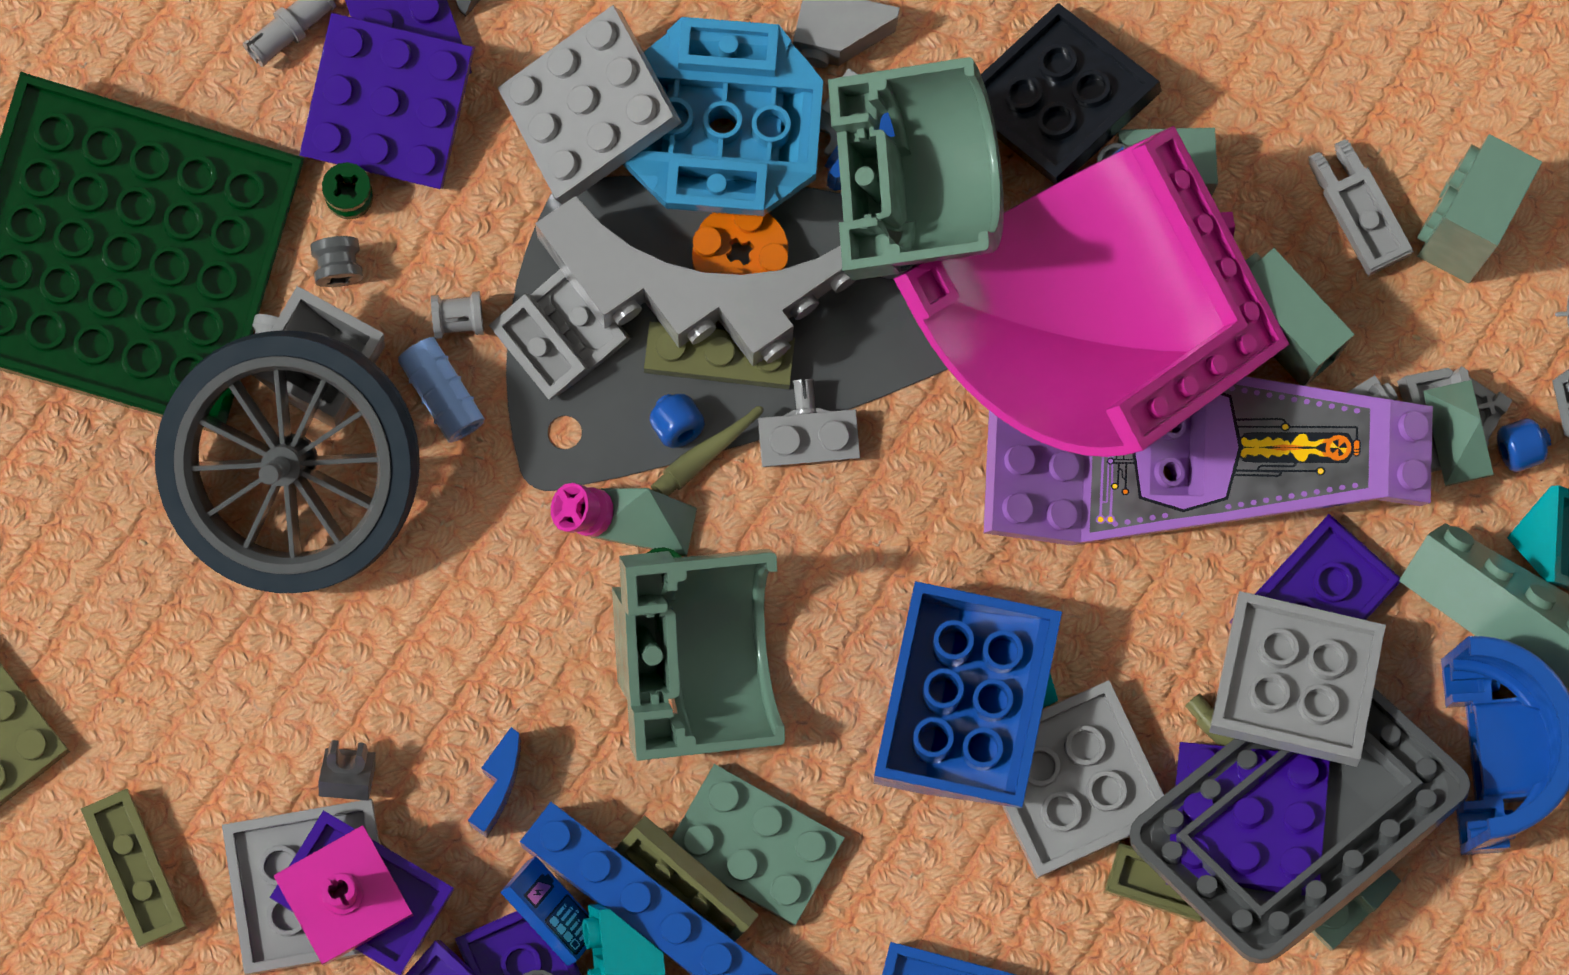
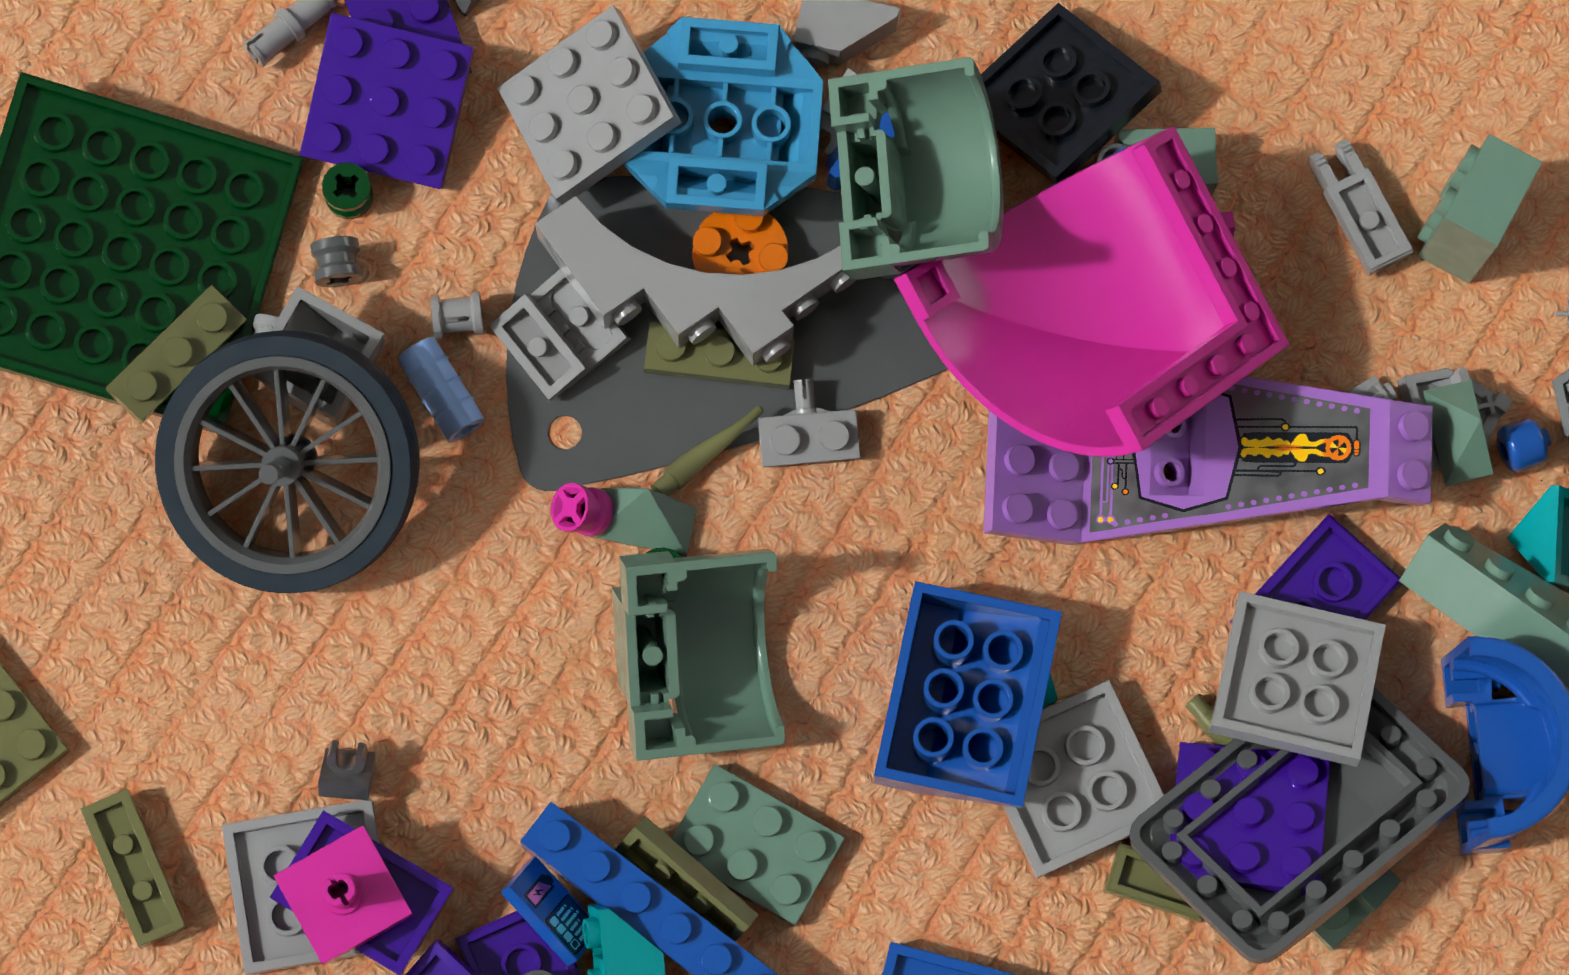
(174, 354): none -> olive plate
(502, 769): blue slope -> none
(676, 420): blue piece -> none
(1306, 320): sand green brick -> none

